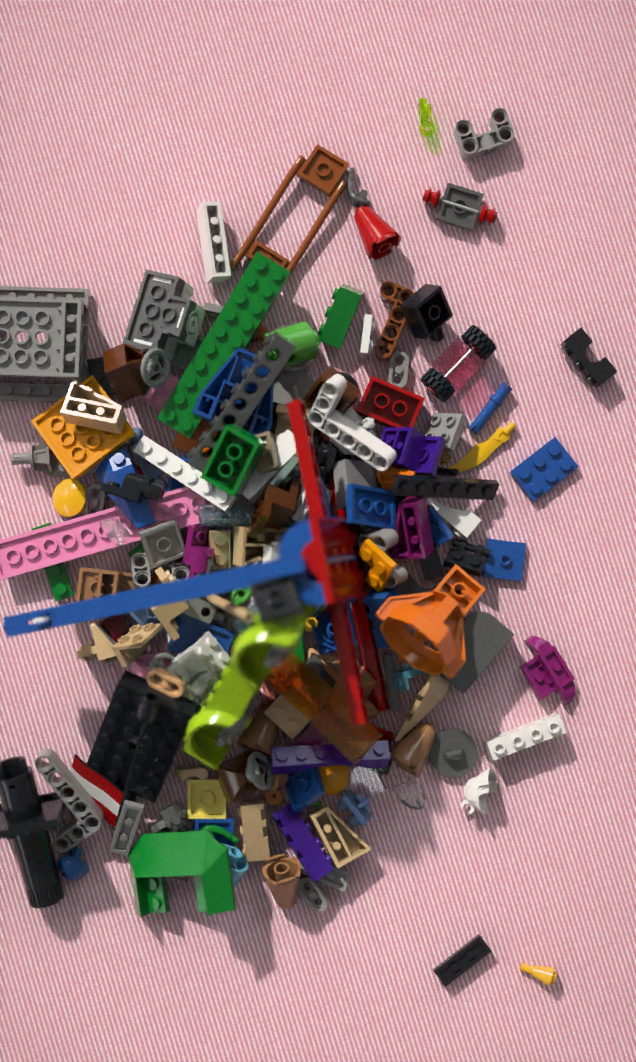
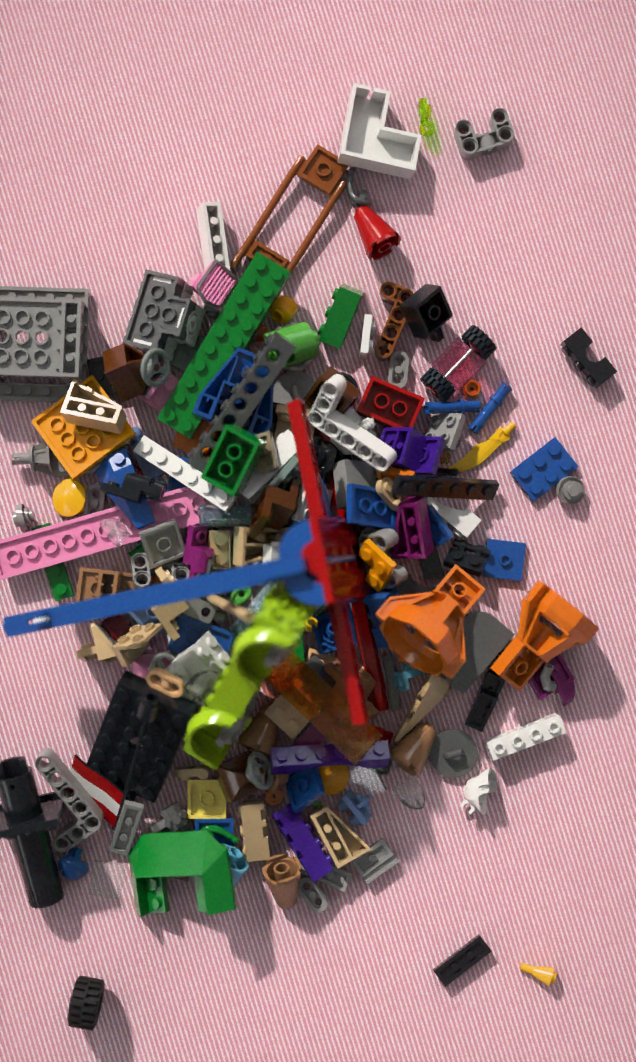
(23, 517): none -> light grey plate
(85, 1003): none -> black tyre
(107, 879): none -> clear piece
(214, 285): none -> bright pink piece
(276, 599): black plate -> none
(284, 309): none -> light orange head
(369, 143): none -> white piece
(375, 861): none -> light grey plate
(383, 488): none -> tan plate
(458, 406): none -> blue pin
(459, 206): dark grey plate -> none
(476, 386): none -> orange plate
(485, 699): none -> black slope
(536, 640): none -> orange plate
(547, 684): none -> light grey arm
(570, 490): none -> light grey plate

